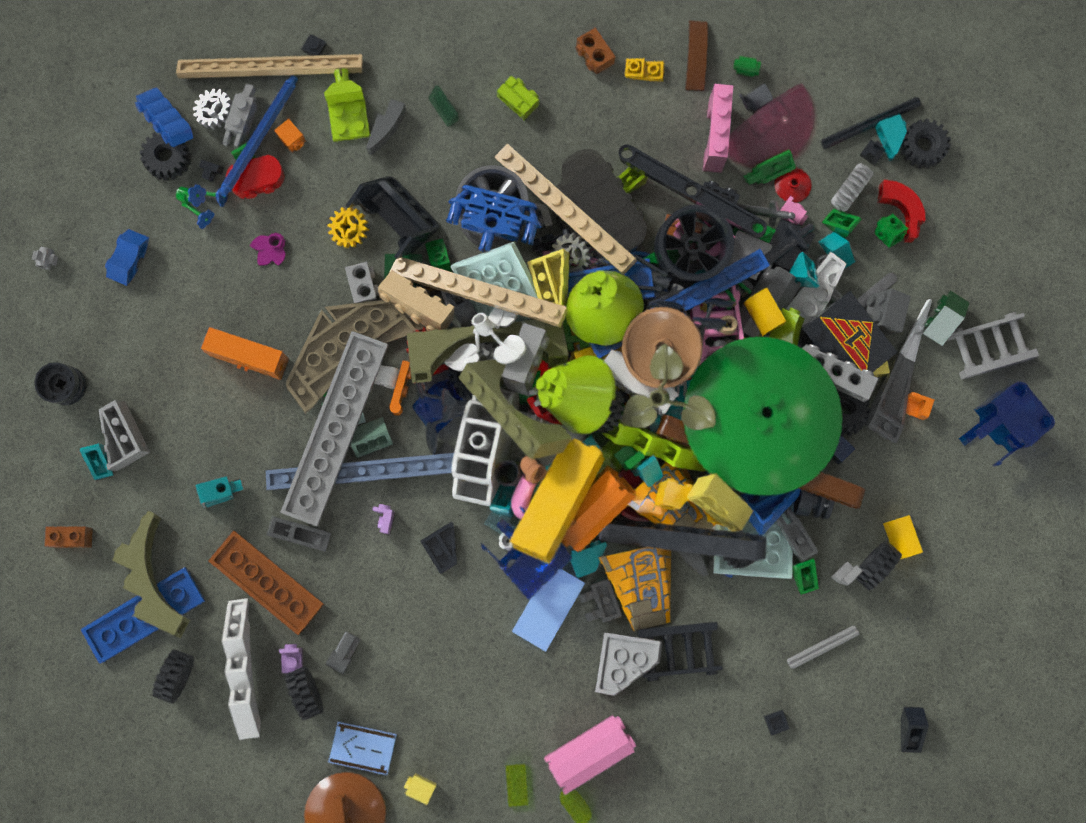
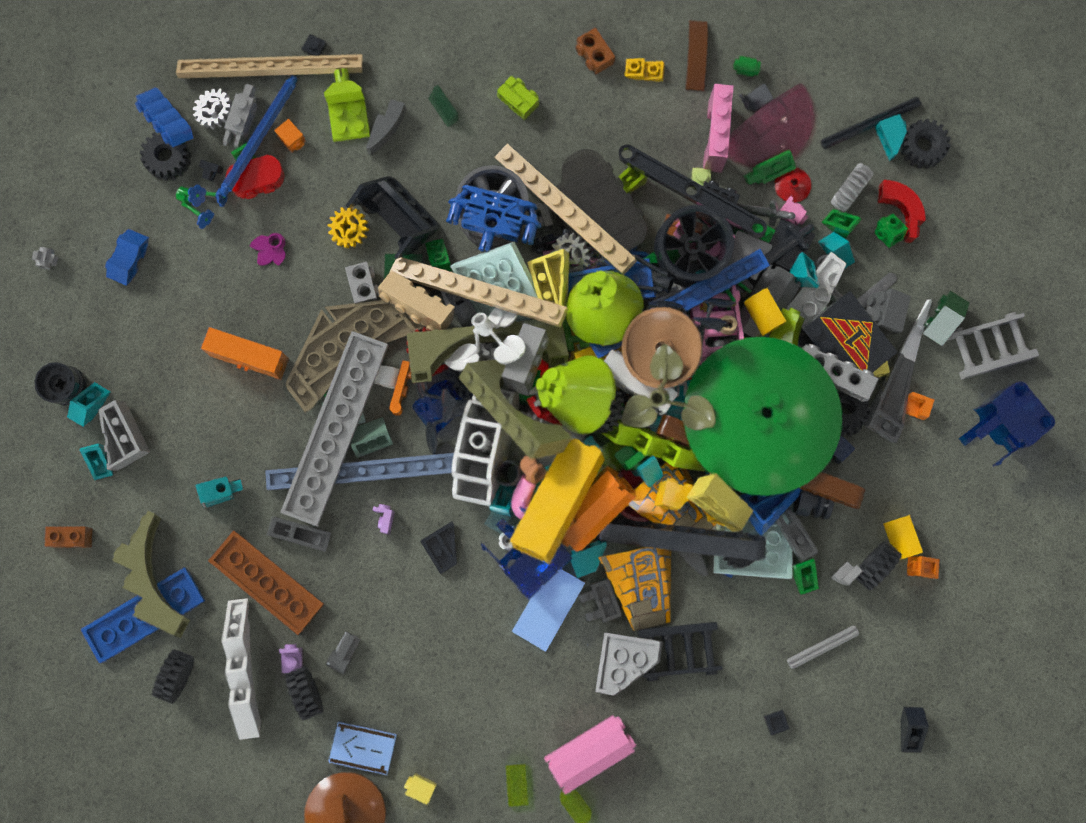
(87, 404): none -> teal slope
(701, 175): none -> yellowish green plate
(873, 152): black tile -> none
(923, 567): none -> orange bracket

